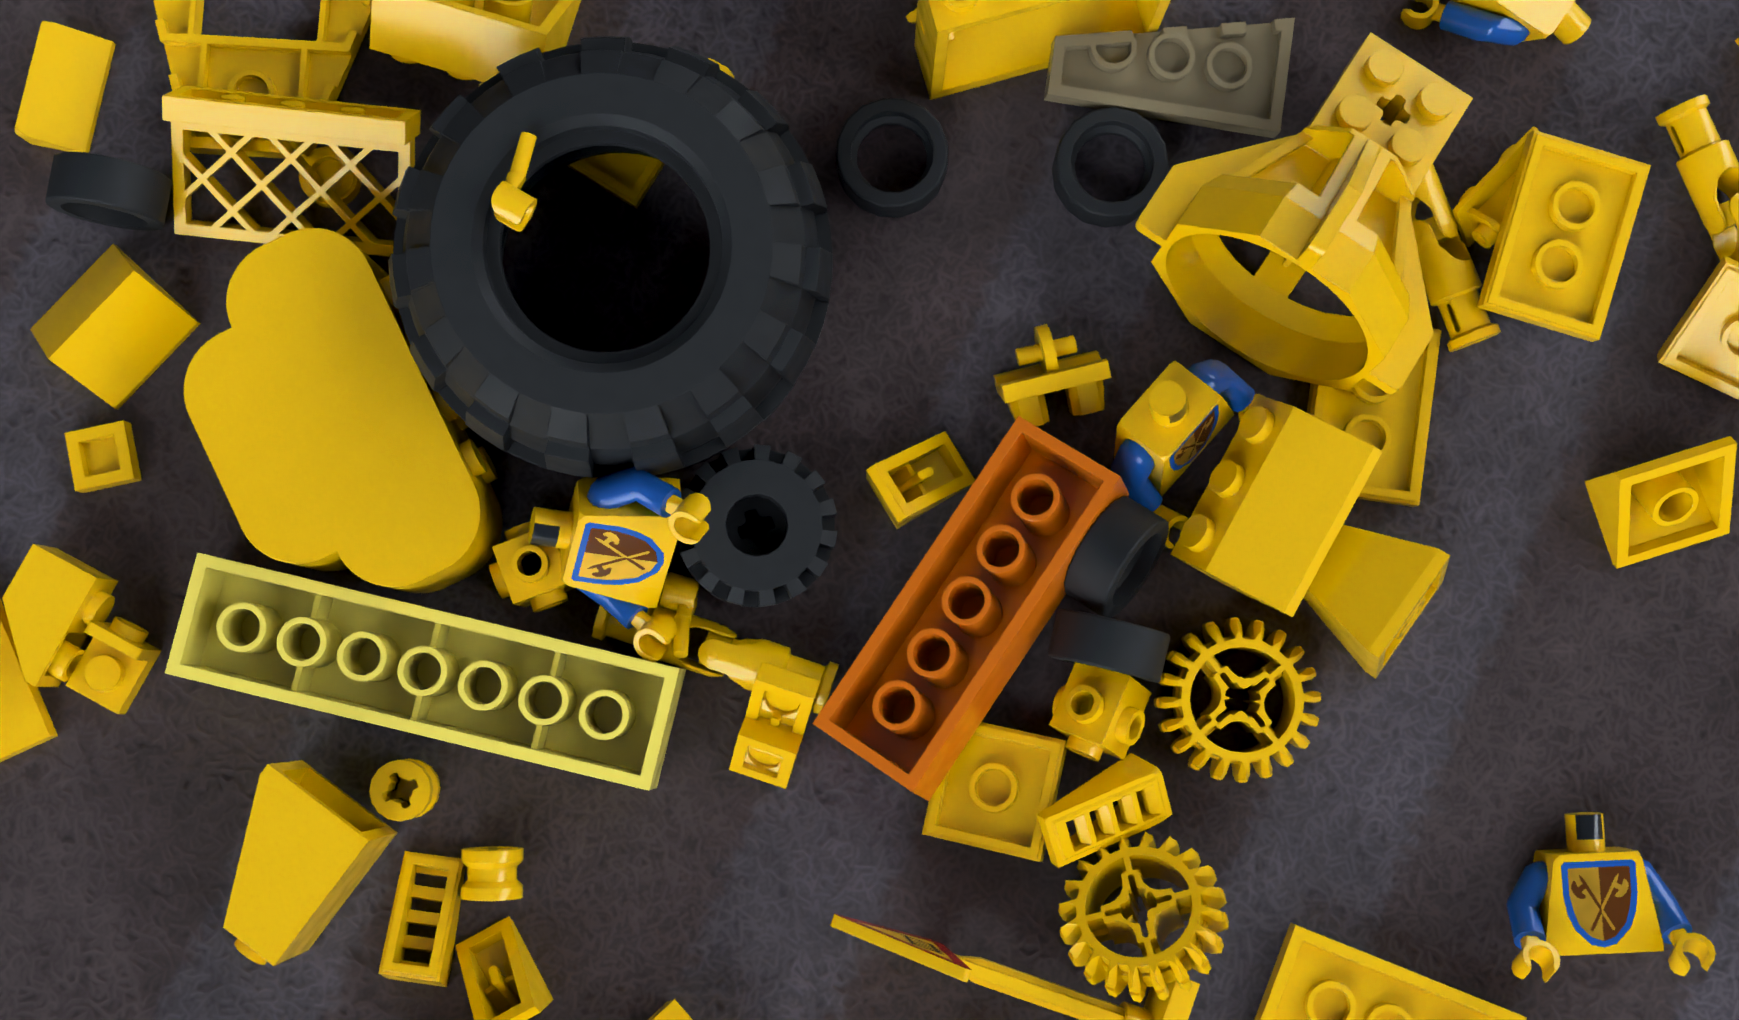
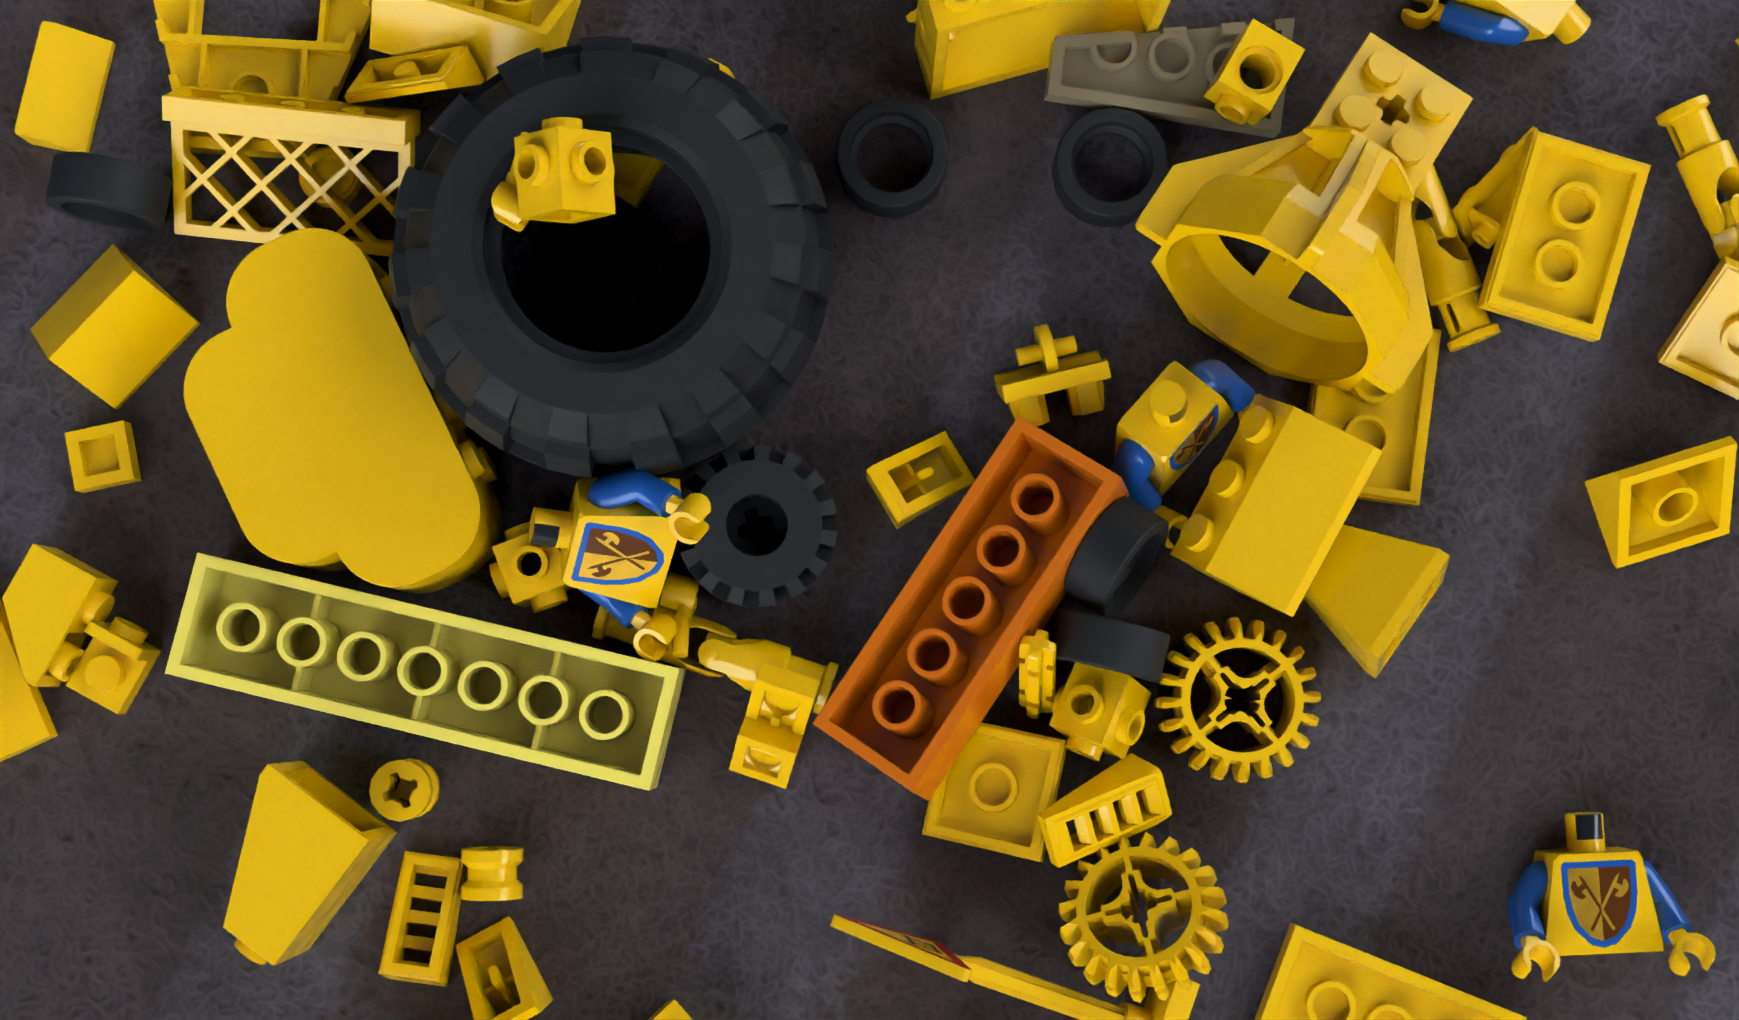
(415, 74): none -> yellow slope
(564, 172): none -> yellow brick
(1037, 673): none -> yellow axle
(1270, 57): none -> yellow brick

